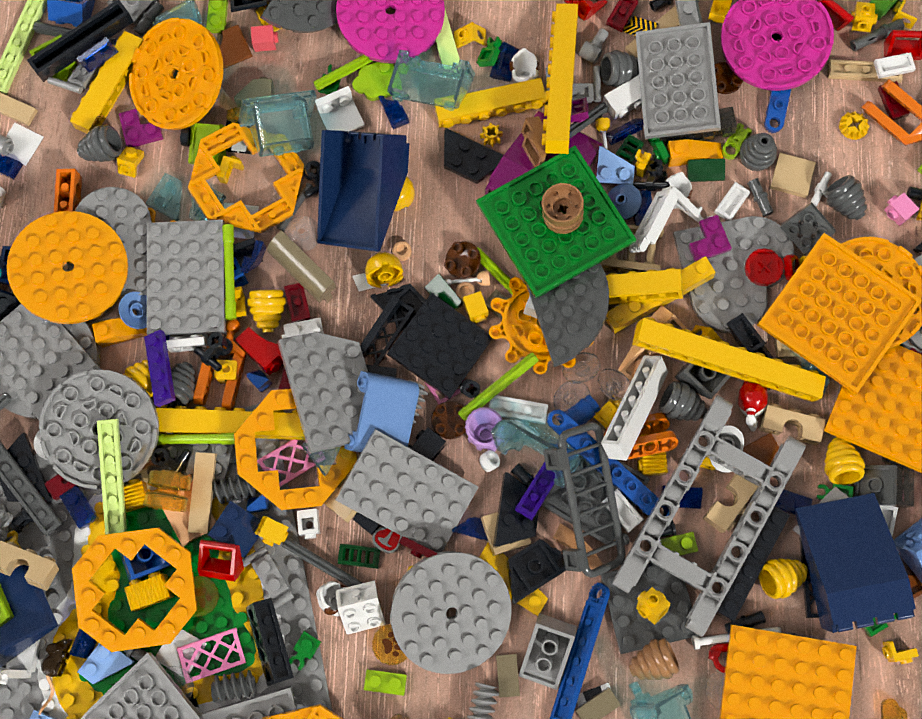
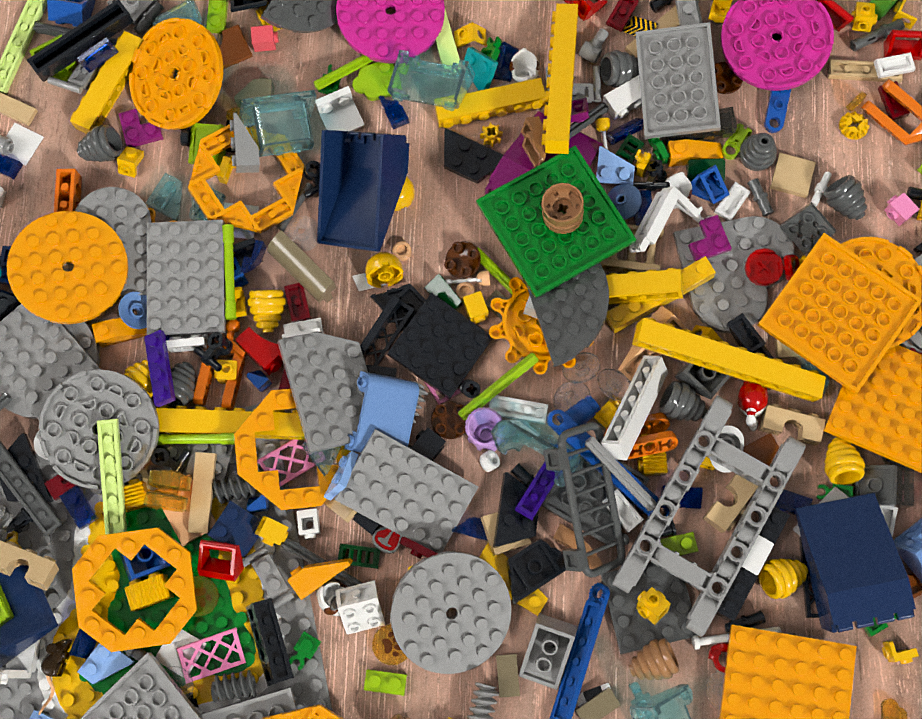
(246, 150): none -> light grey slope
(312, 576): none -> light orange slope
(342, 475): none -> light blue wing
(482, 66): none -> teal wing
(620, 473): none -> light grey axle
(709, 185): none -> blue slope
(758, 555): none -> white sticker
(856, 100): none -> clear yellow tile

